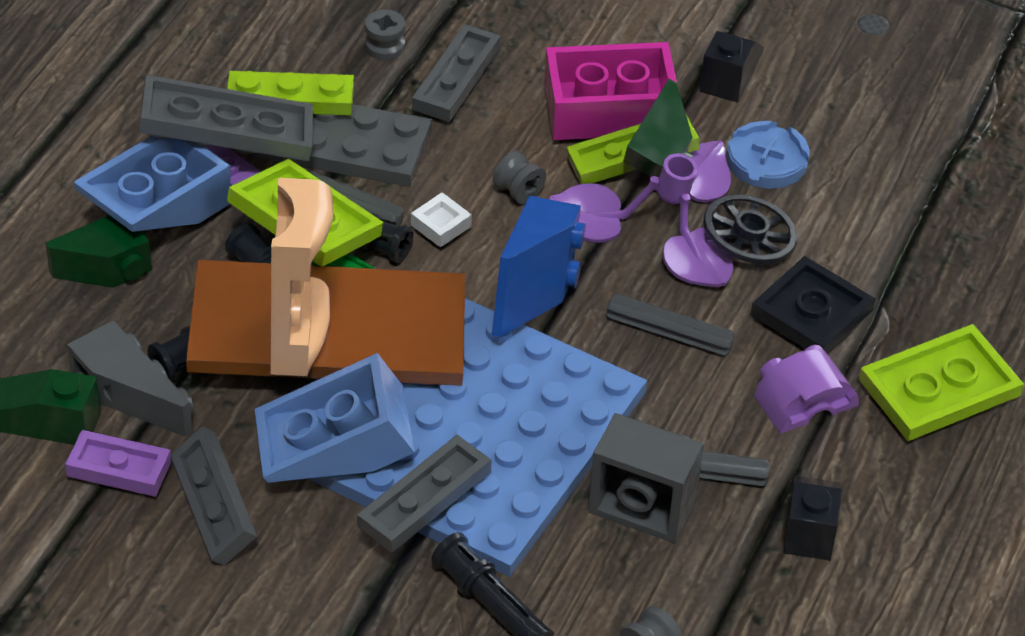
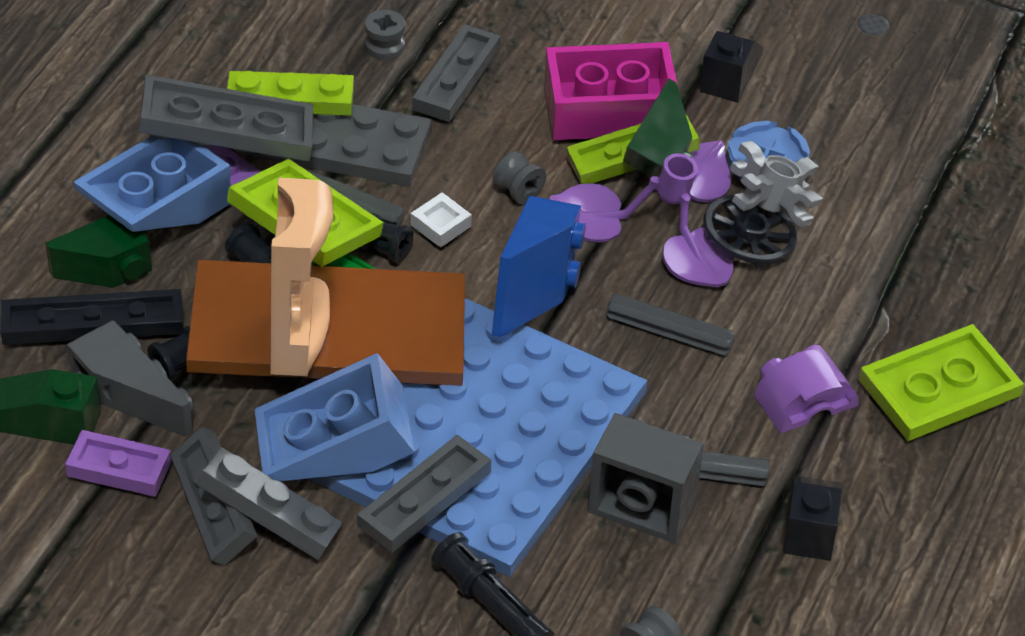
(77, 315): none -> black plate
(269, 503): none -> dark grey plate
(775, 183): none -> light grey pin
(813, 305): black plate -> none

